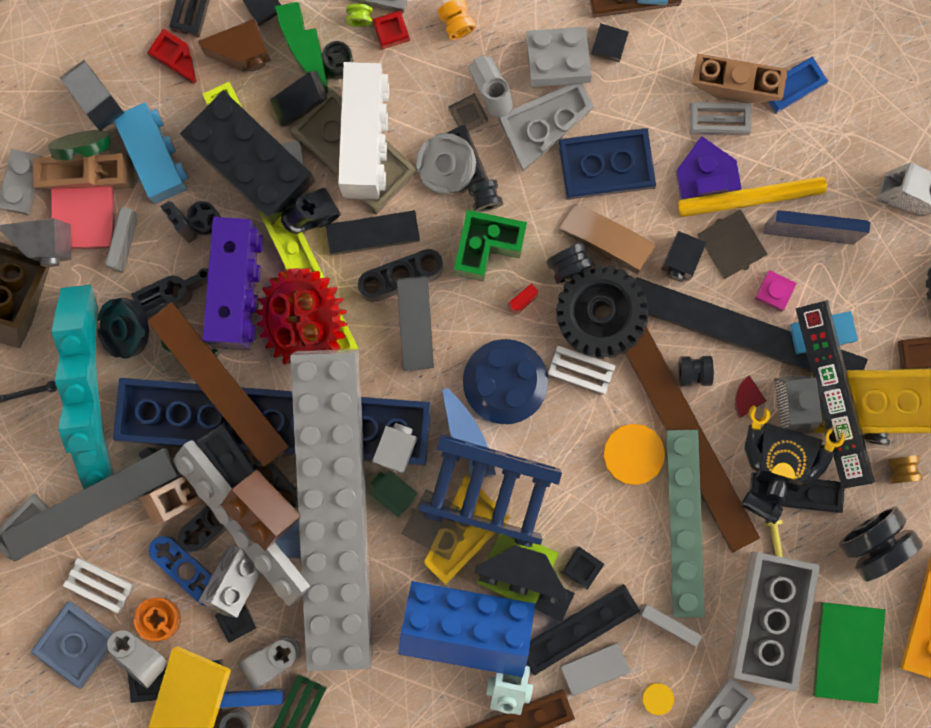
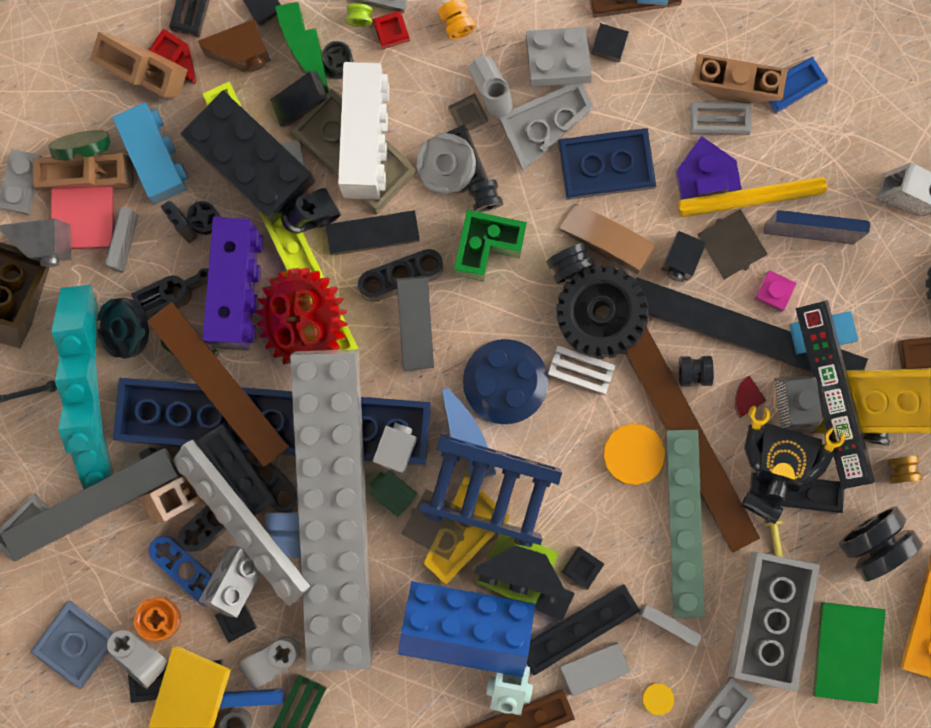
(75, 574): white tile -> none
(92, 95): beam -> none
(138, 65): none -> medium nougat slope
(260, 510): reddish brown brick -> none
(523, 299): red tile -> none

